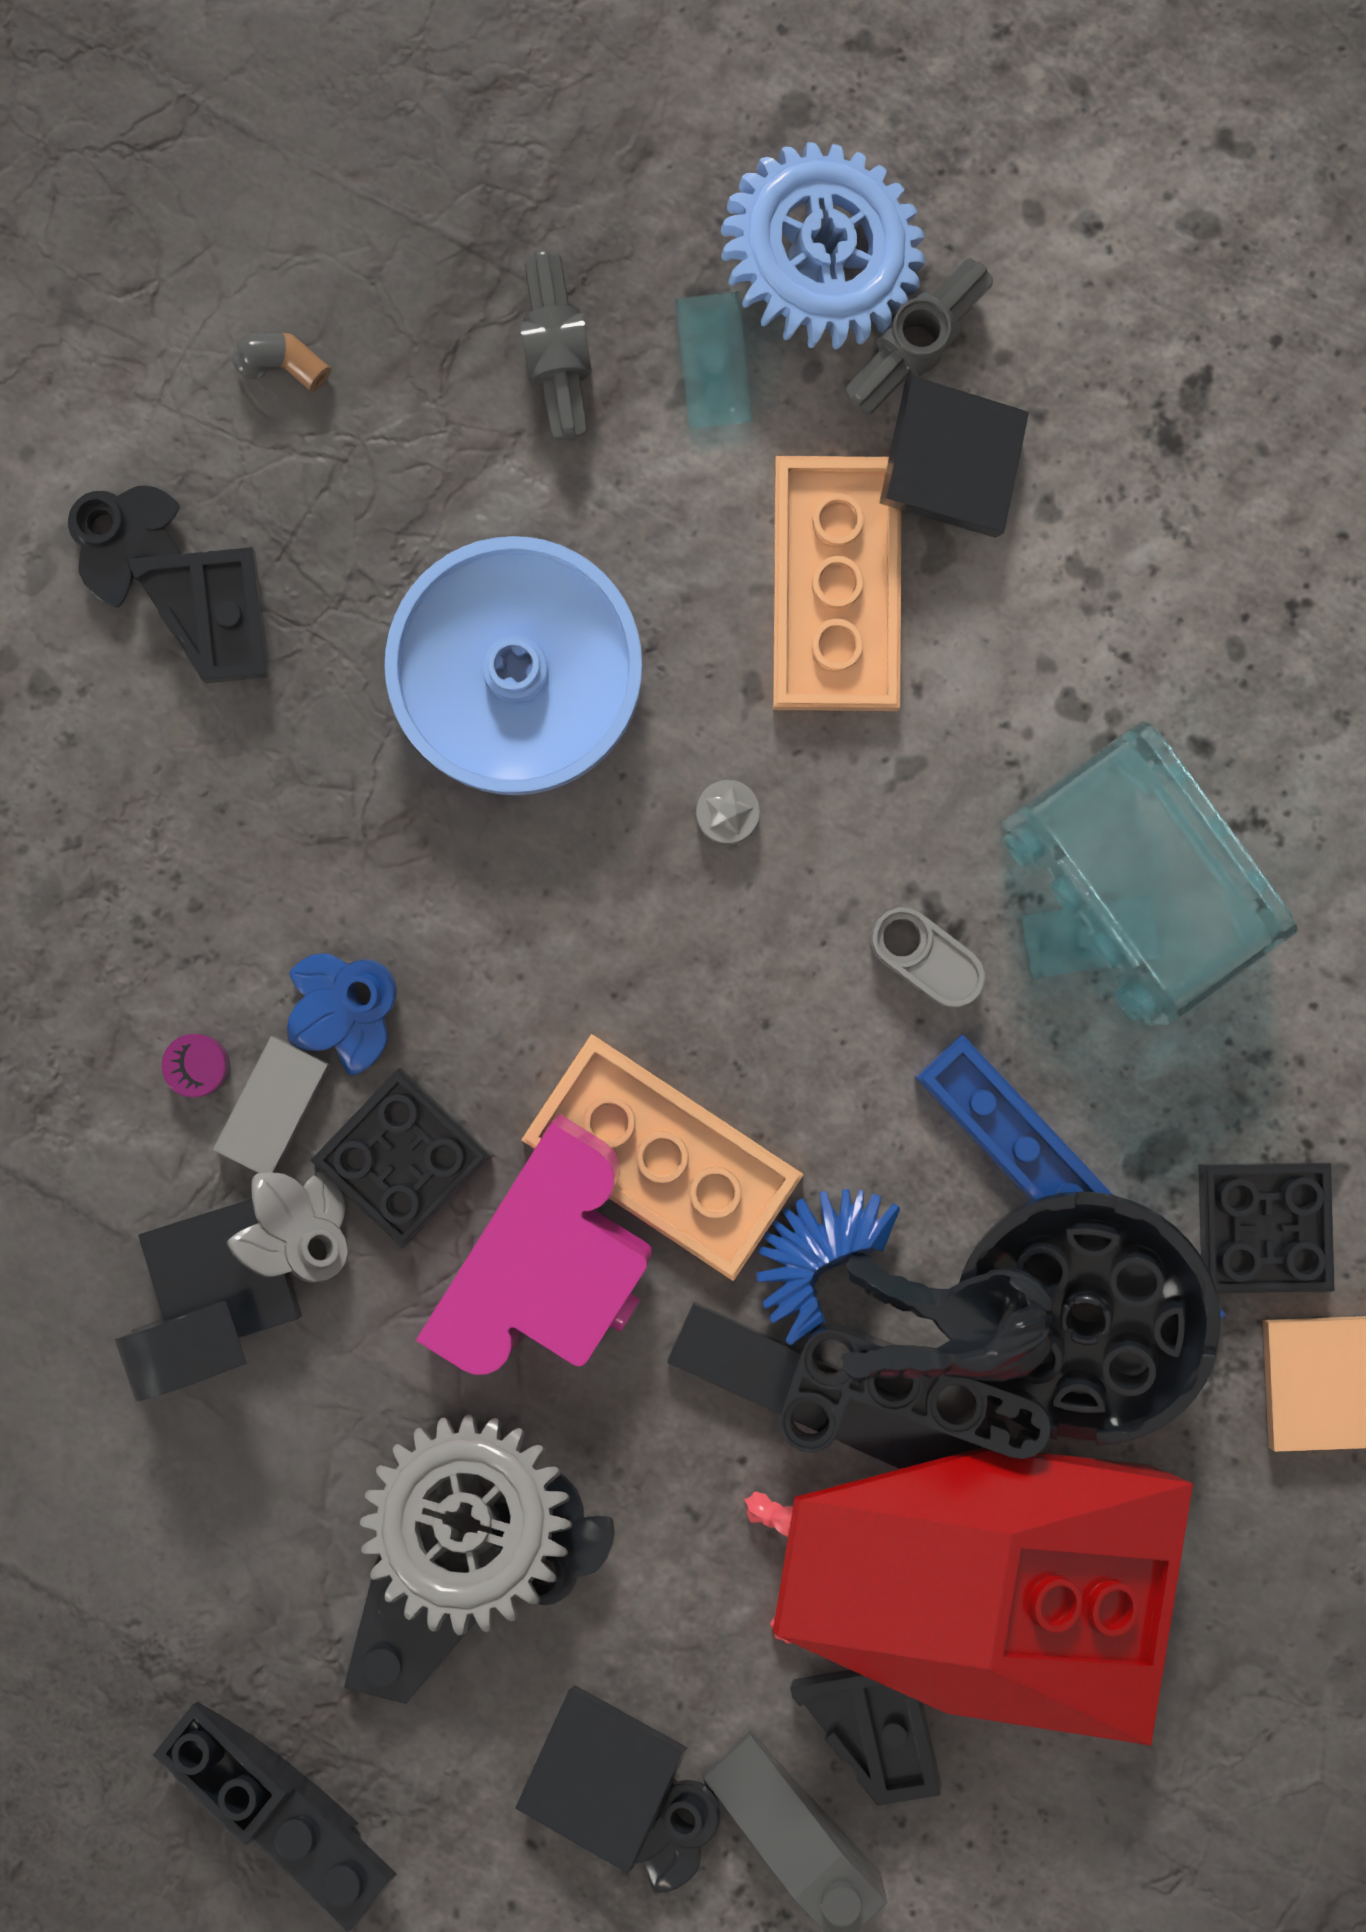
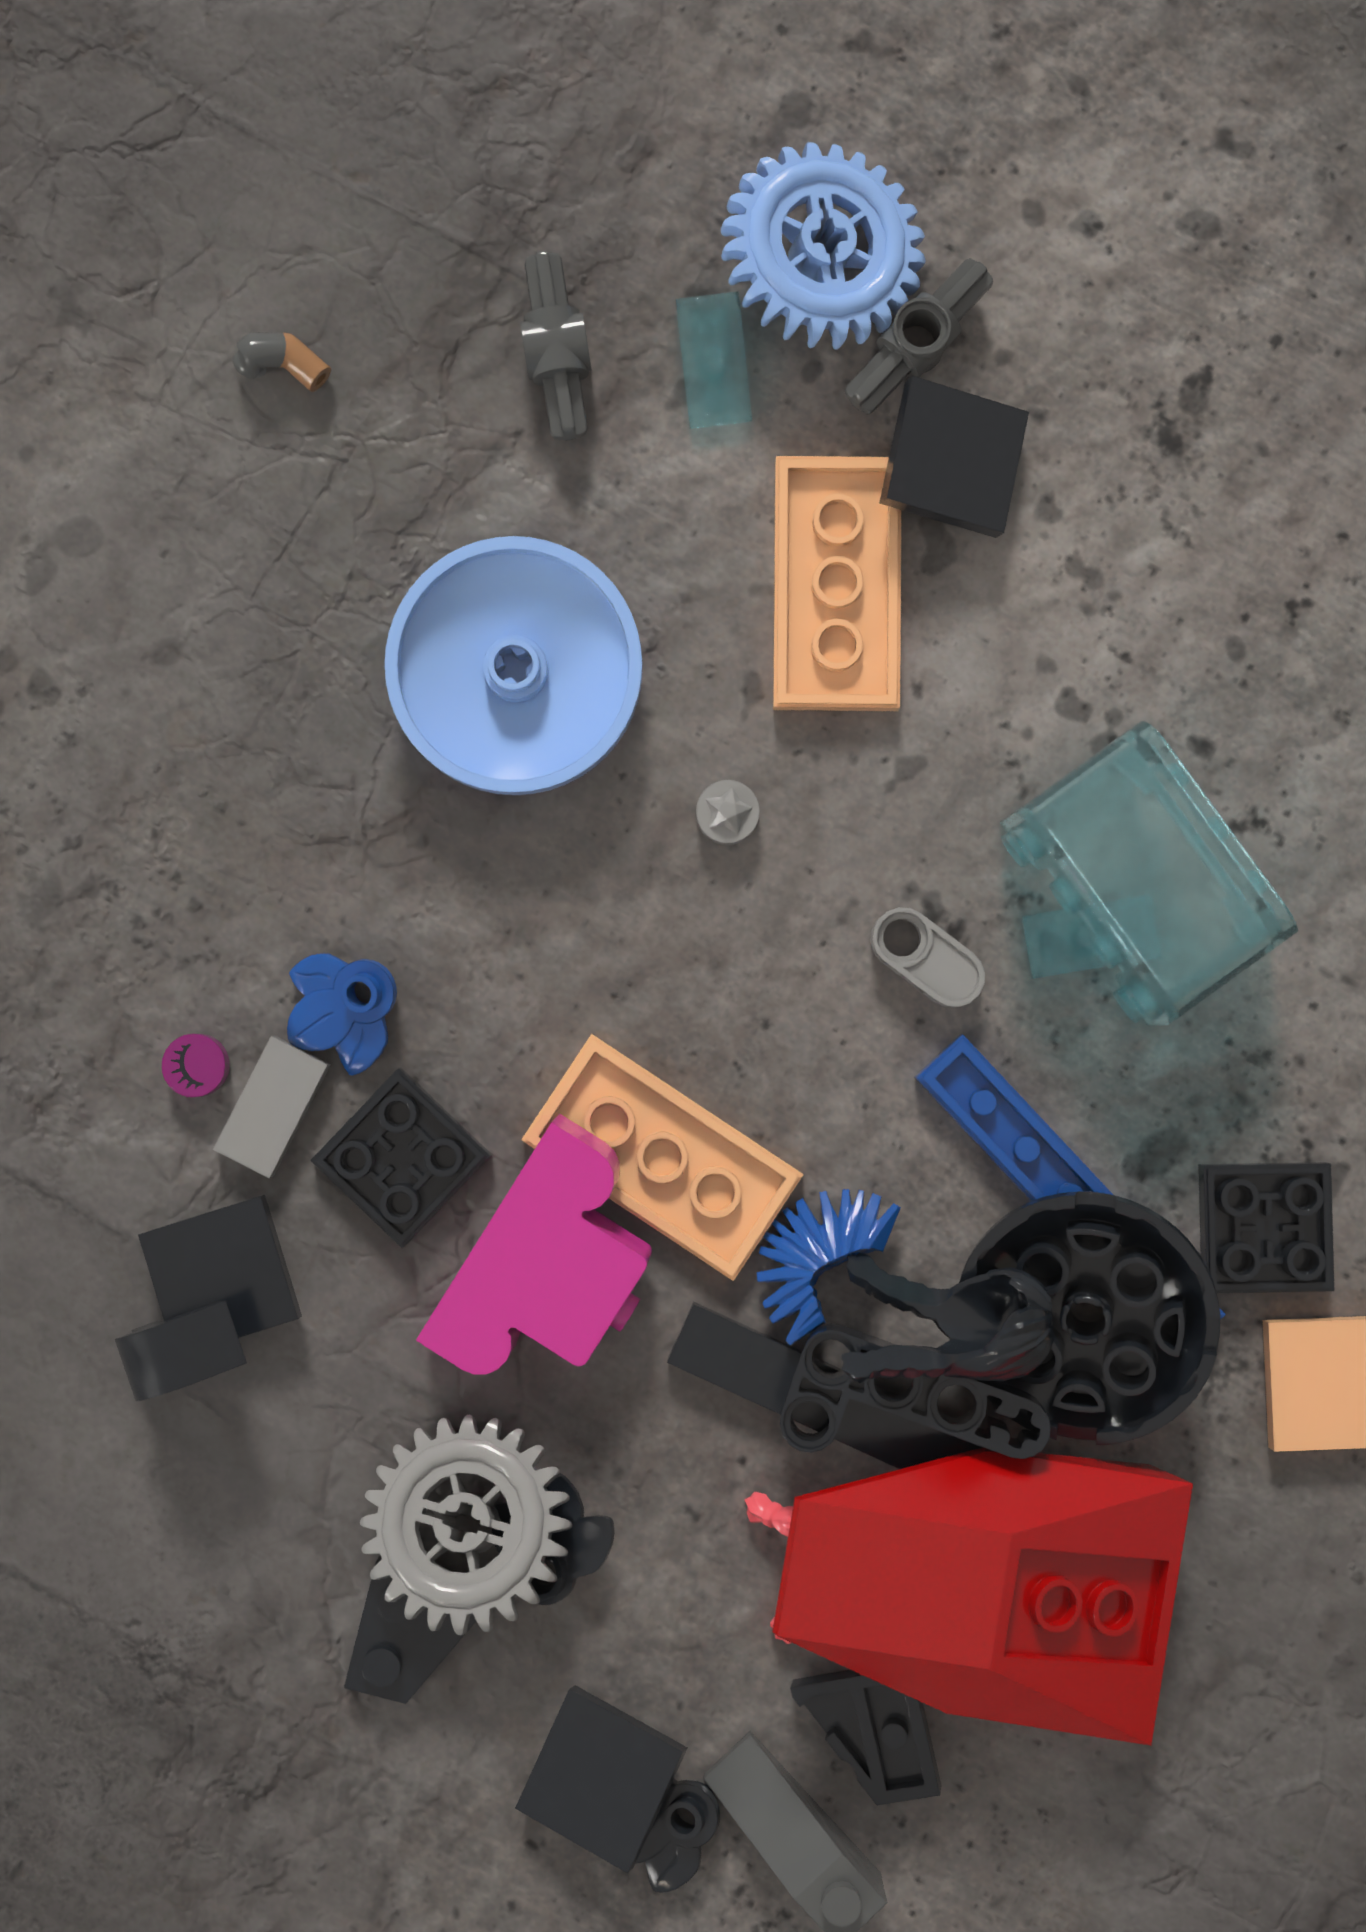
(135, 533): black plate -> none
(211, 609): black wing -> none
(279, 1808): black slope -> none
(287, 1221): light grey plate -> none

